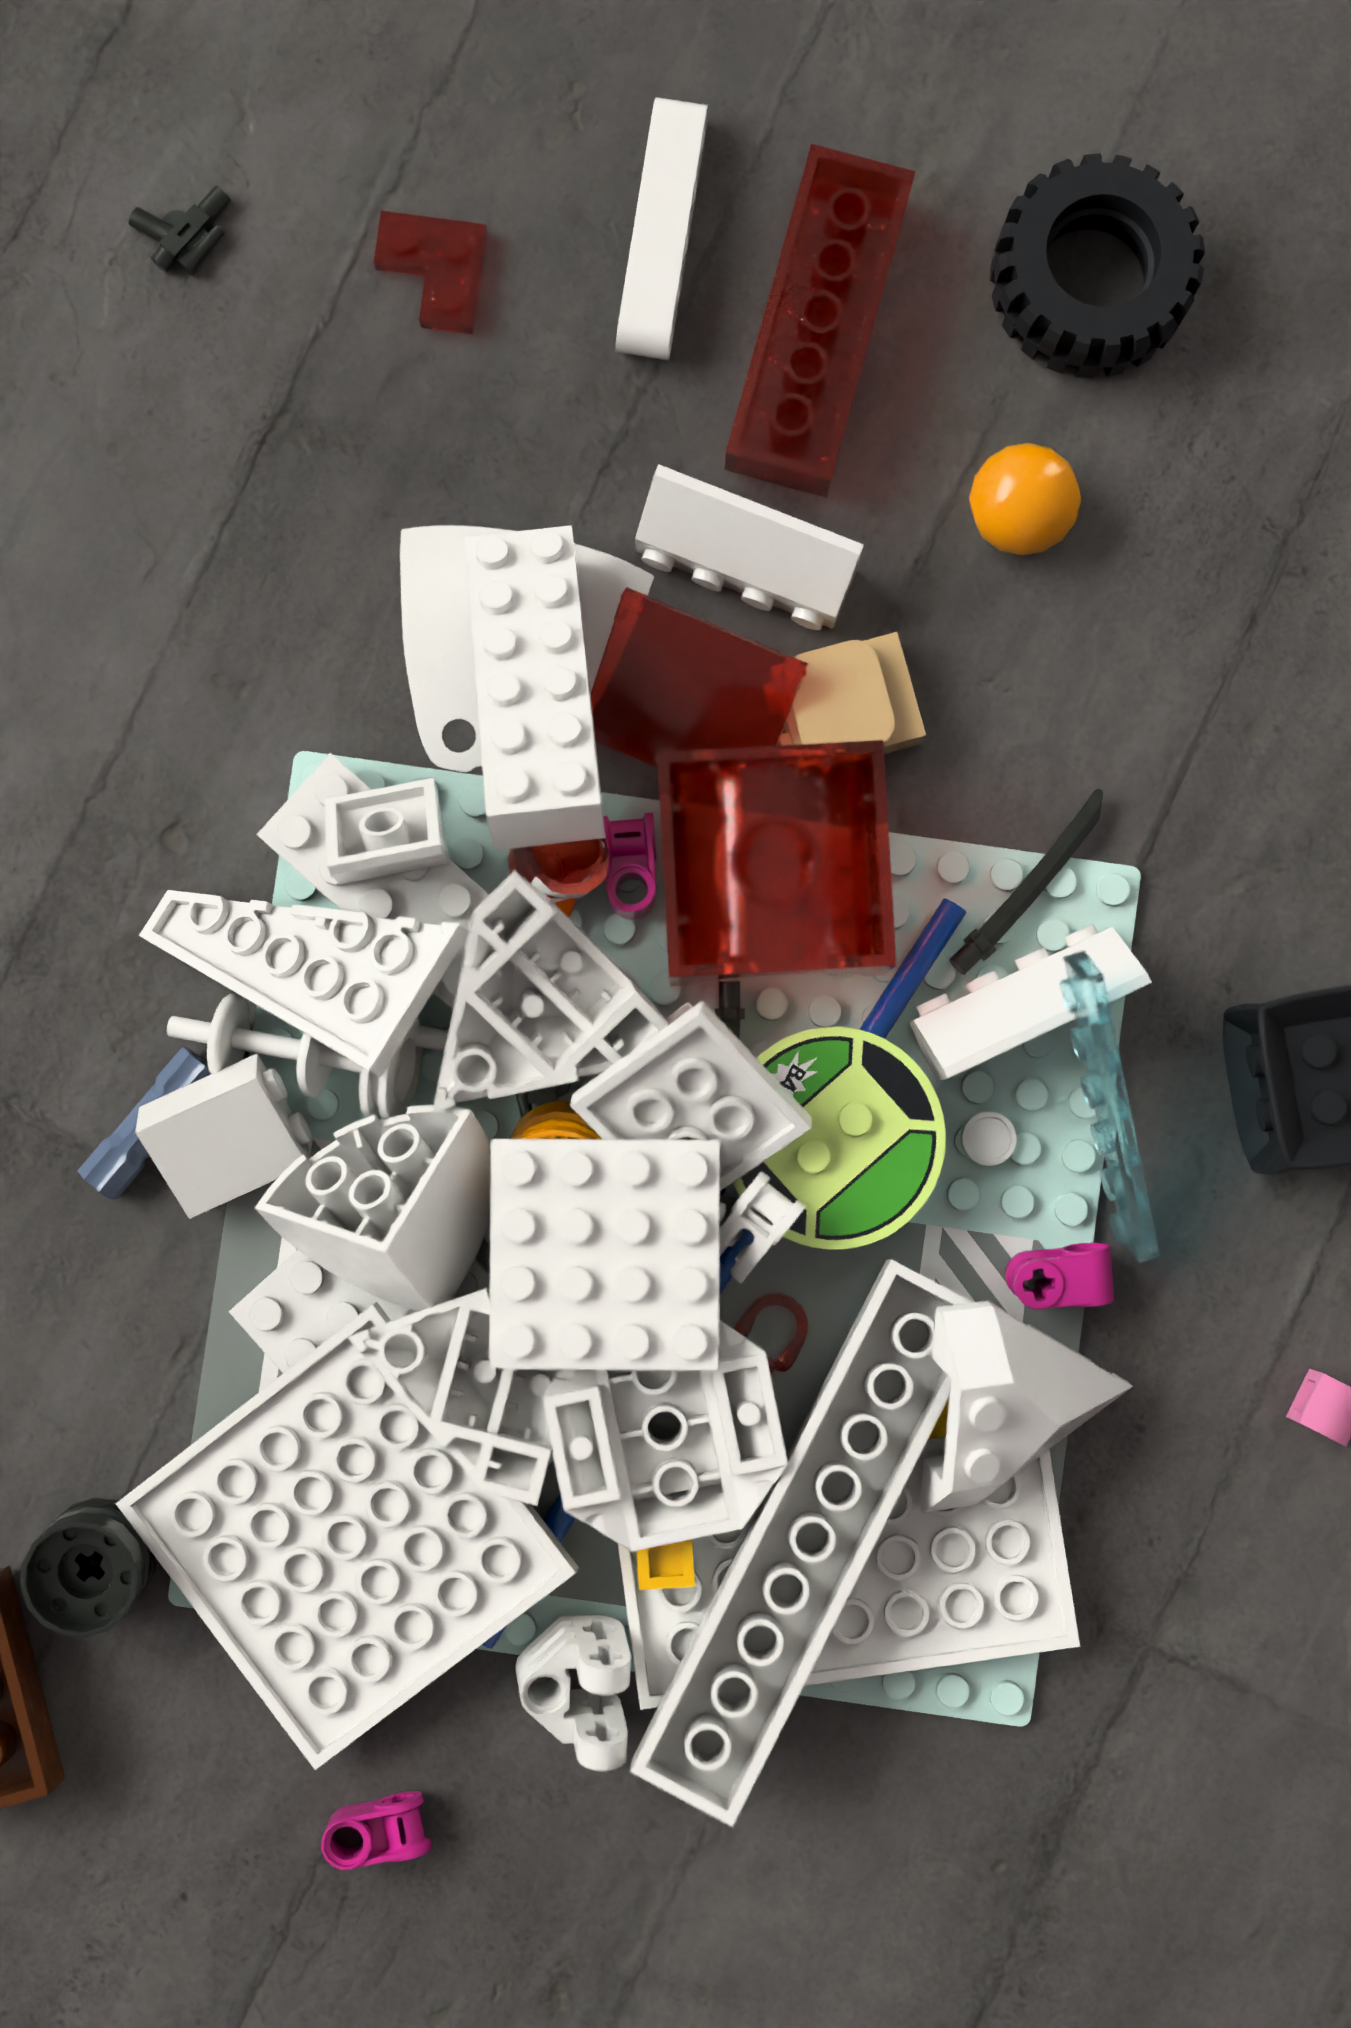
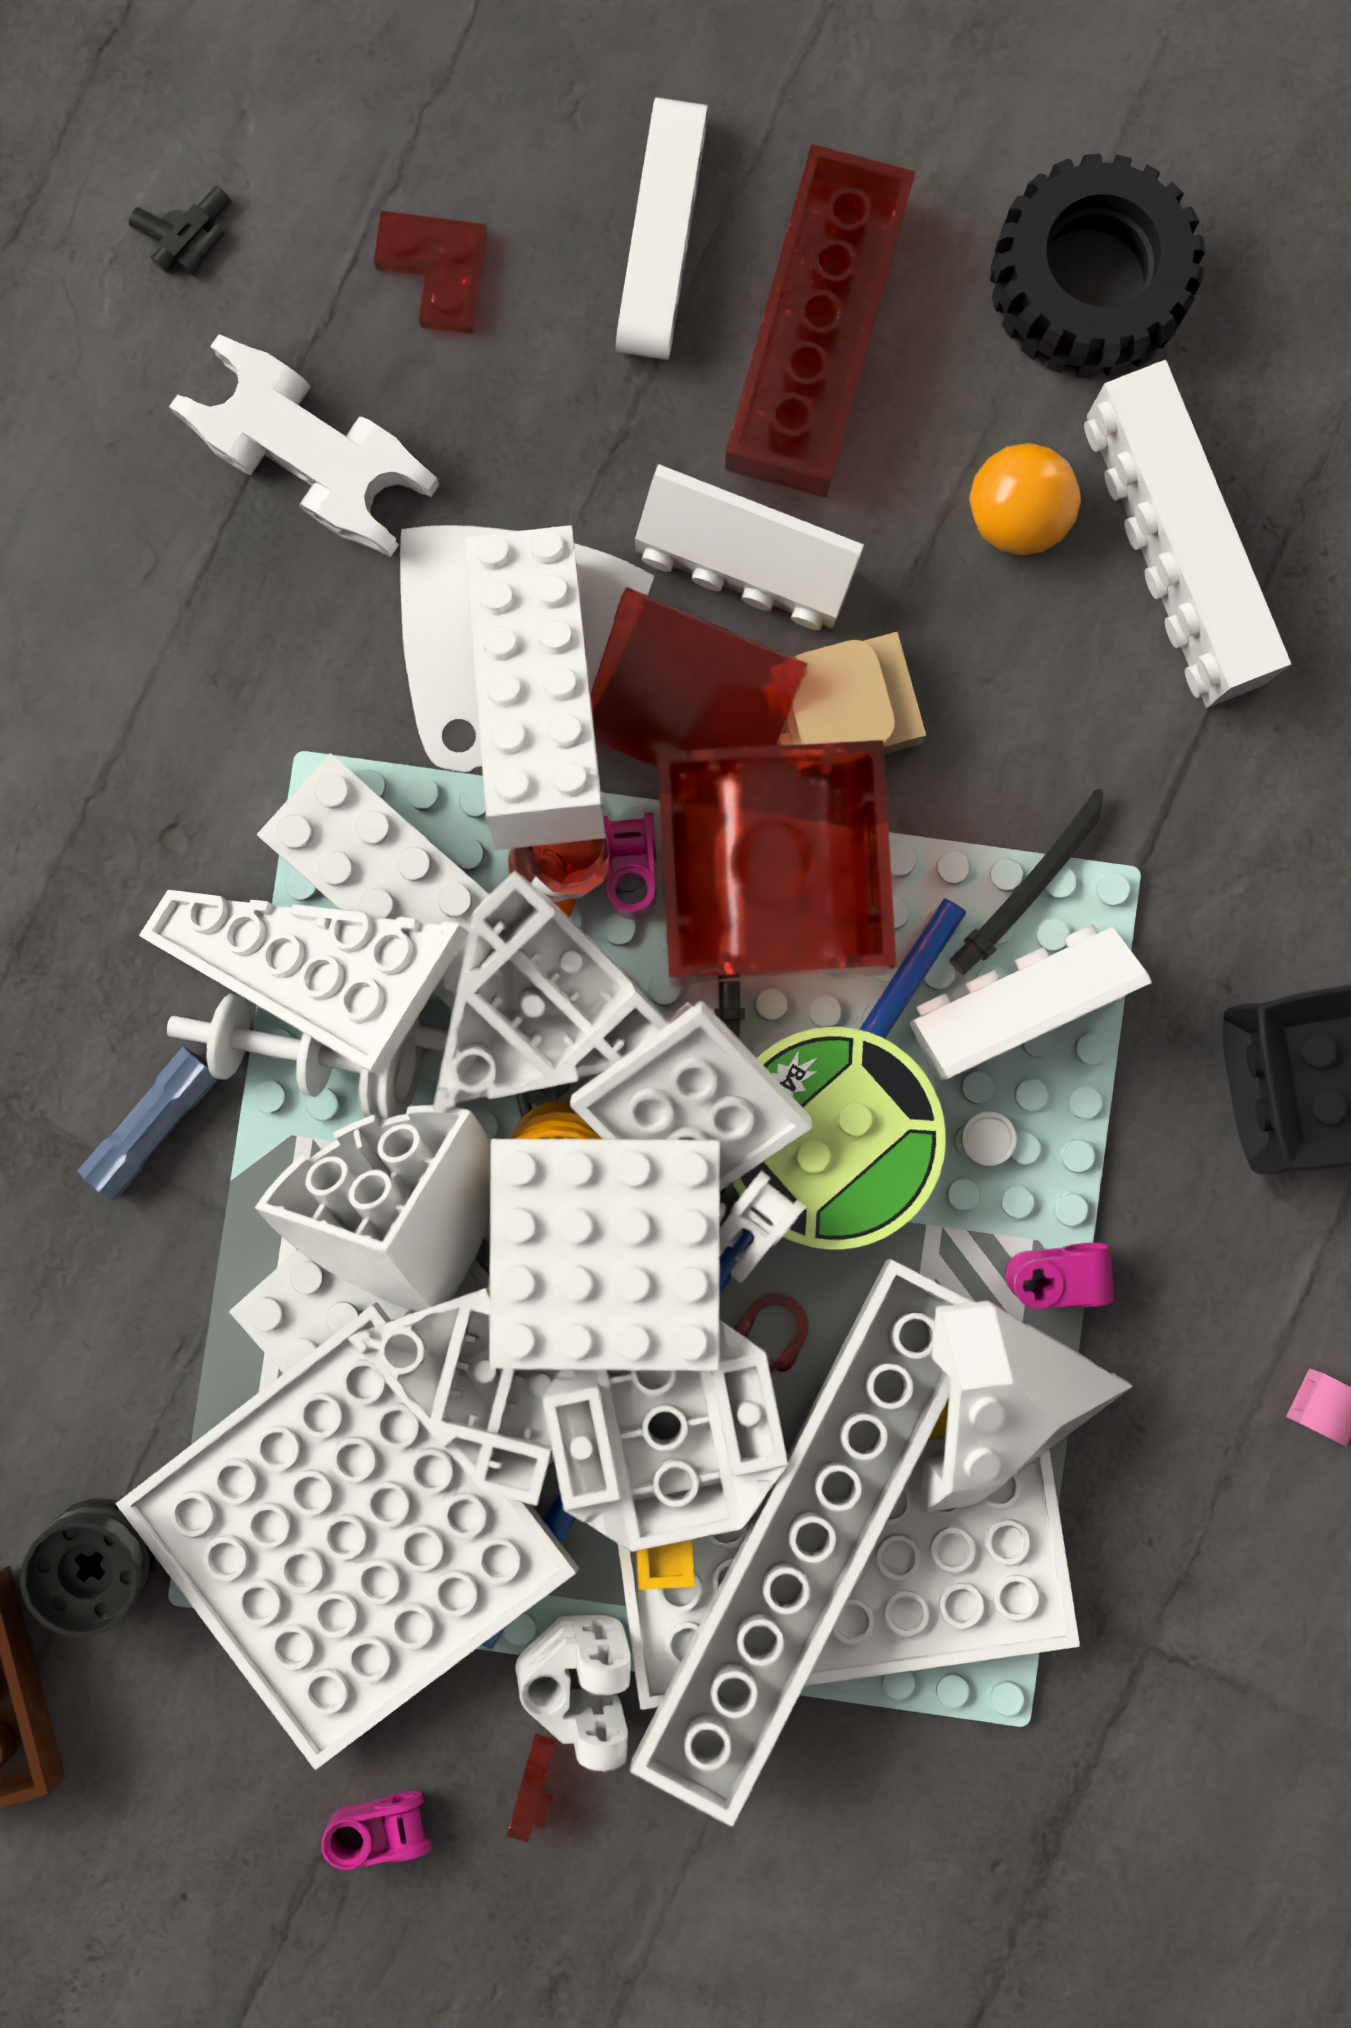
(223, 1135): white brick -> none
(268, 421): none -> white piece
(384, 832): white slope -> none
(532, 1802): none -> clear red plate
(1106, 1092): clear light blue plate -> none
(1185, 535): none -> white brick

